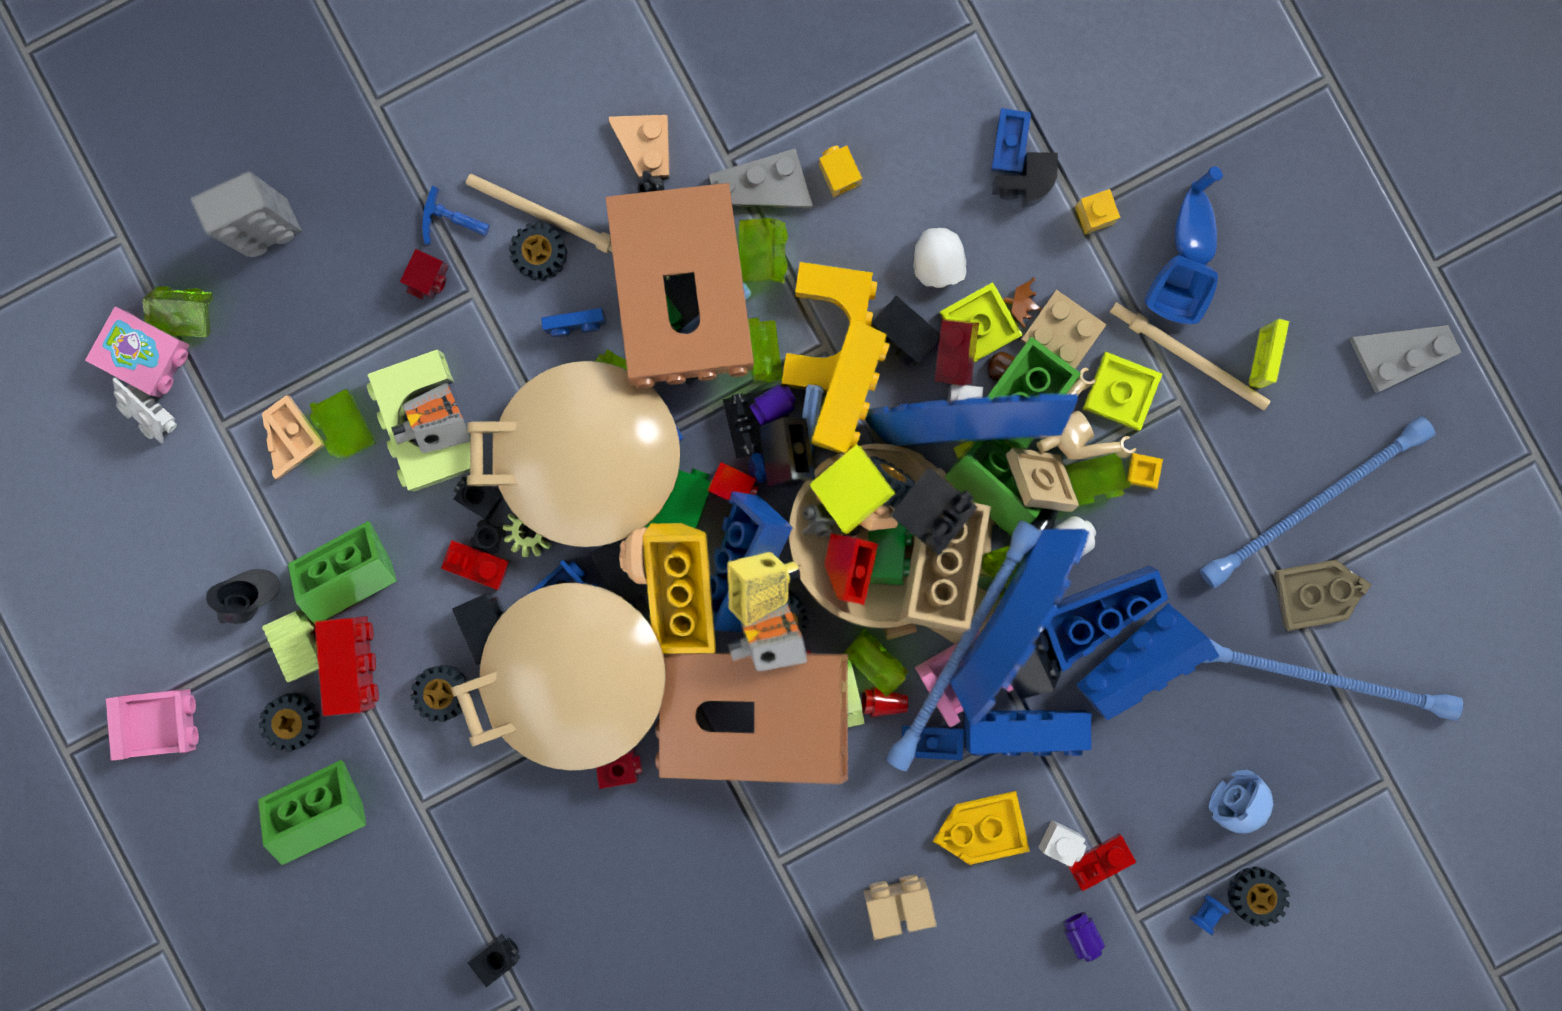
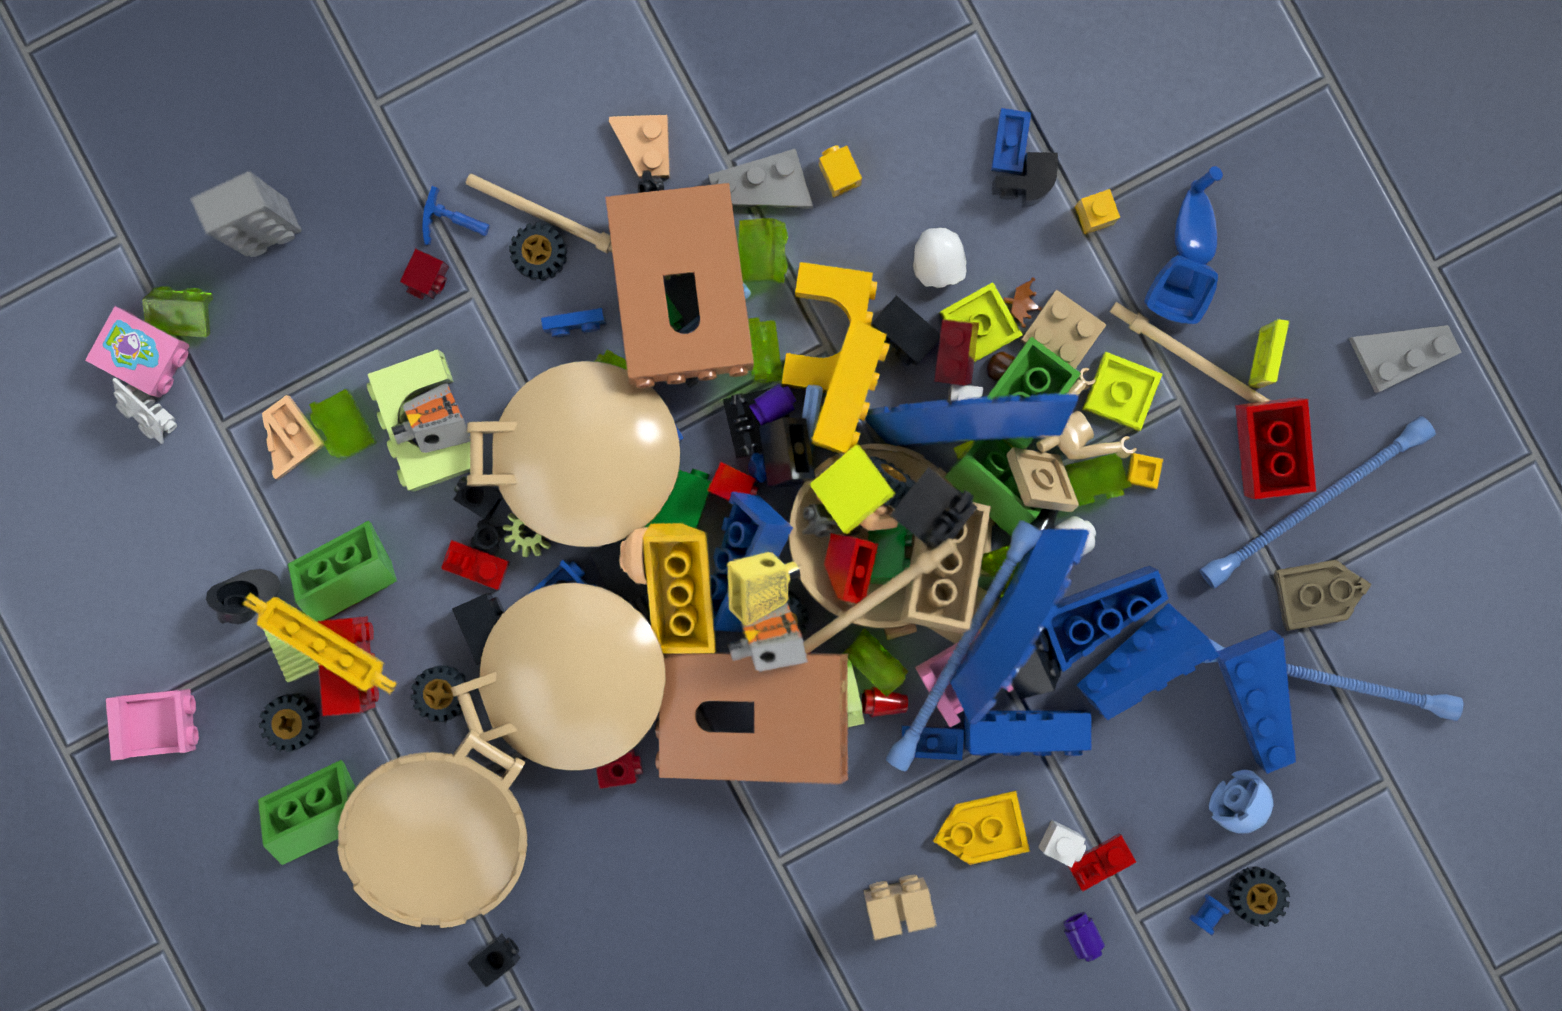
(320, 643): none -> yellow plate
(435, 836): none -> tan dish
(925, 563): none -> tan bar
(1260, 692): none -> blue wedge
(1275, 448): none -> red brick

